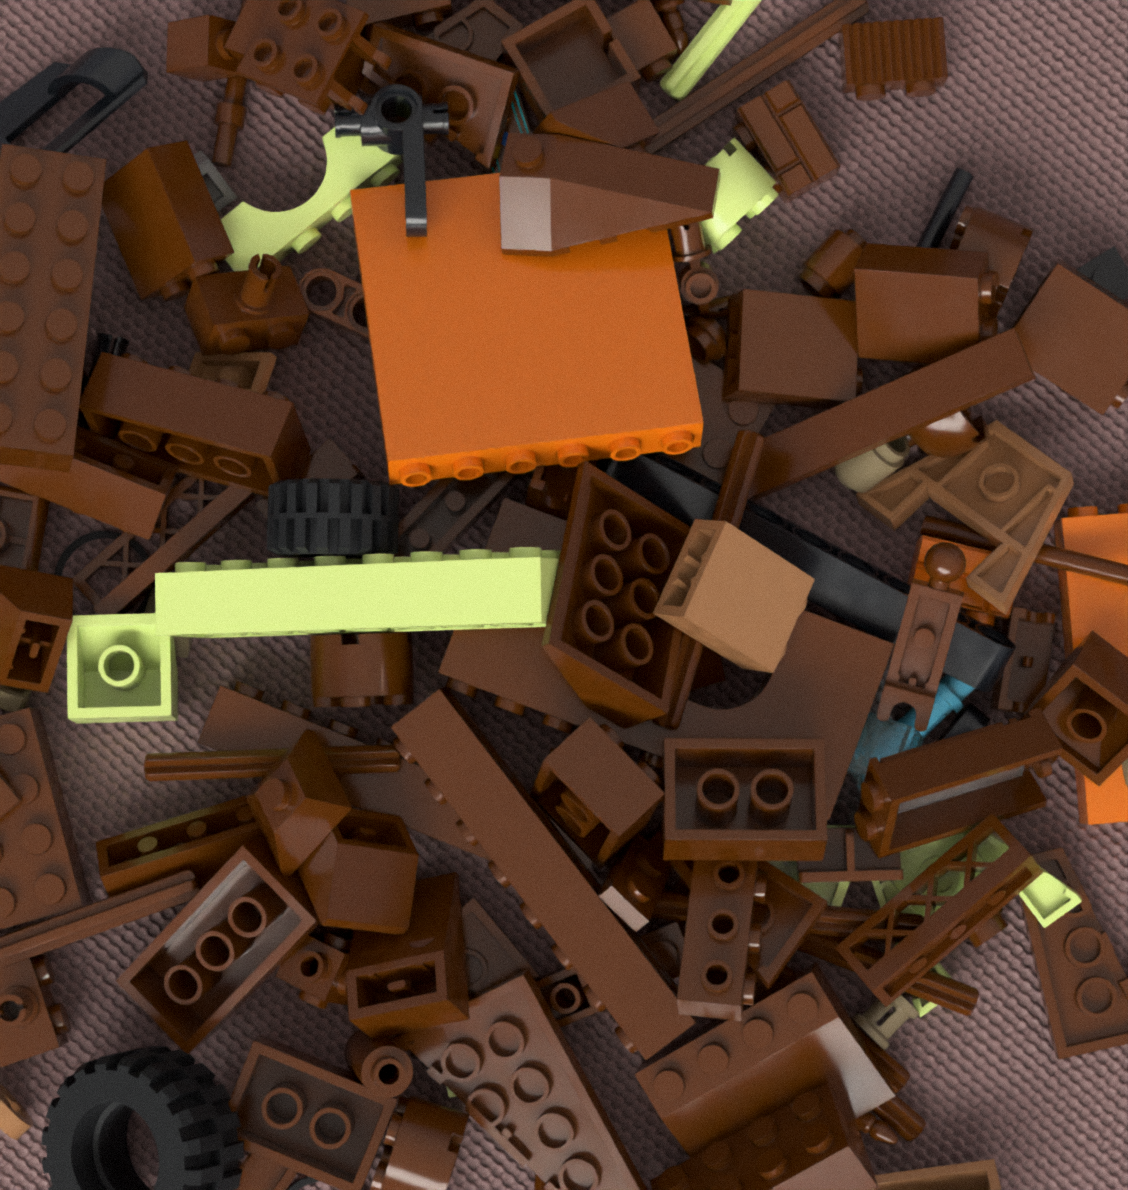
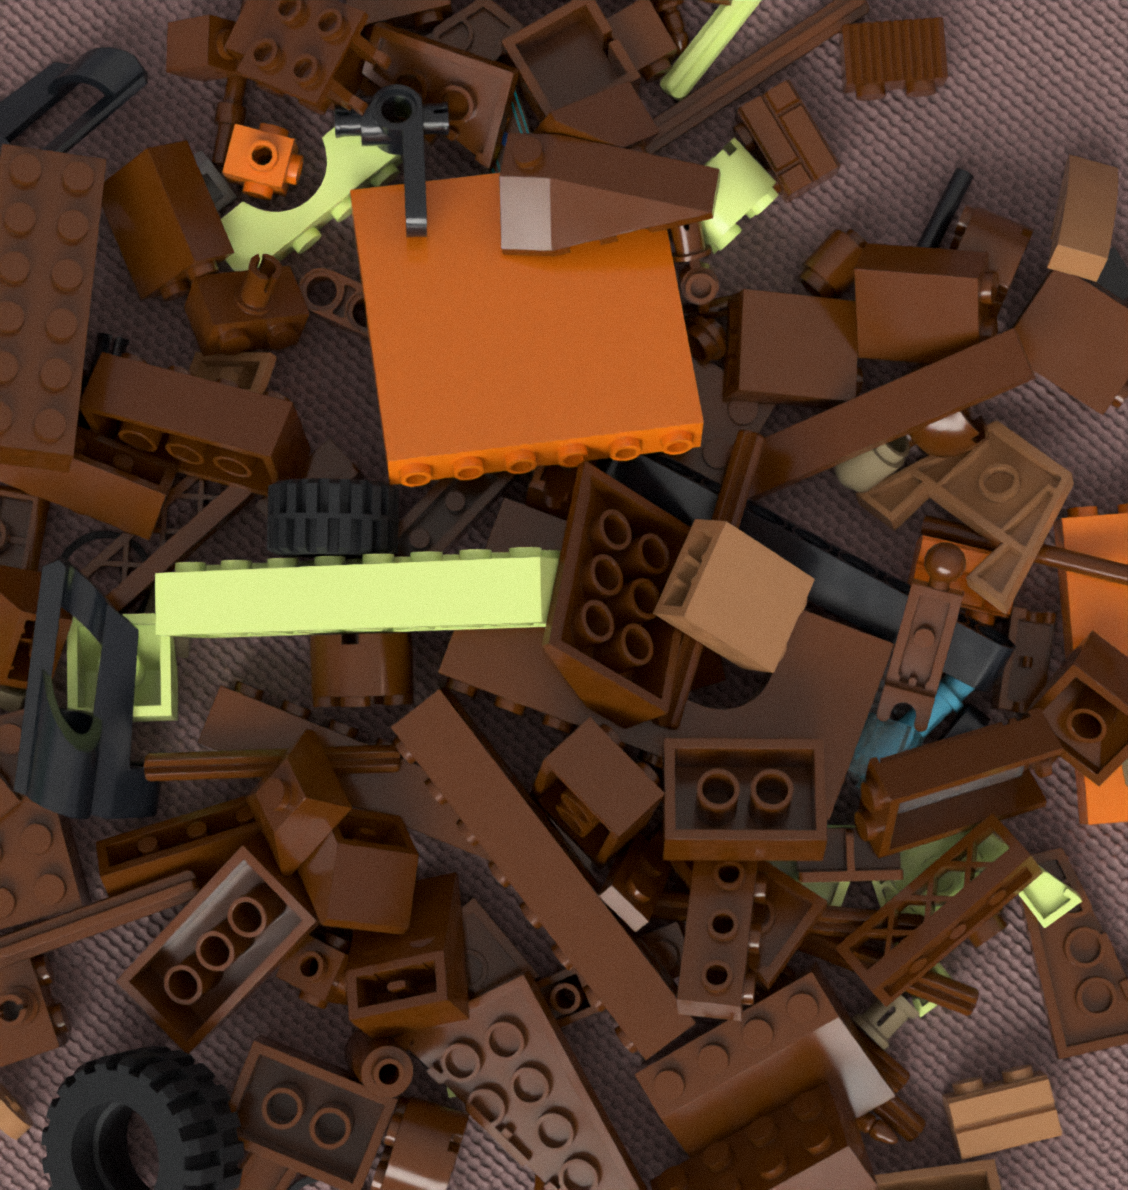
(75, 757): none -> black panel
(250, 148): none -> orange brick
(1001, 1112): none -> medium nougat brick
(1084, 218): none -> medium nougat slope

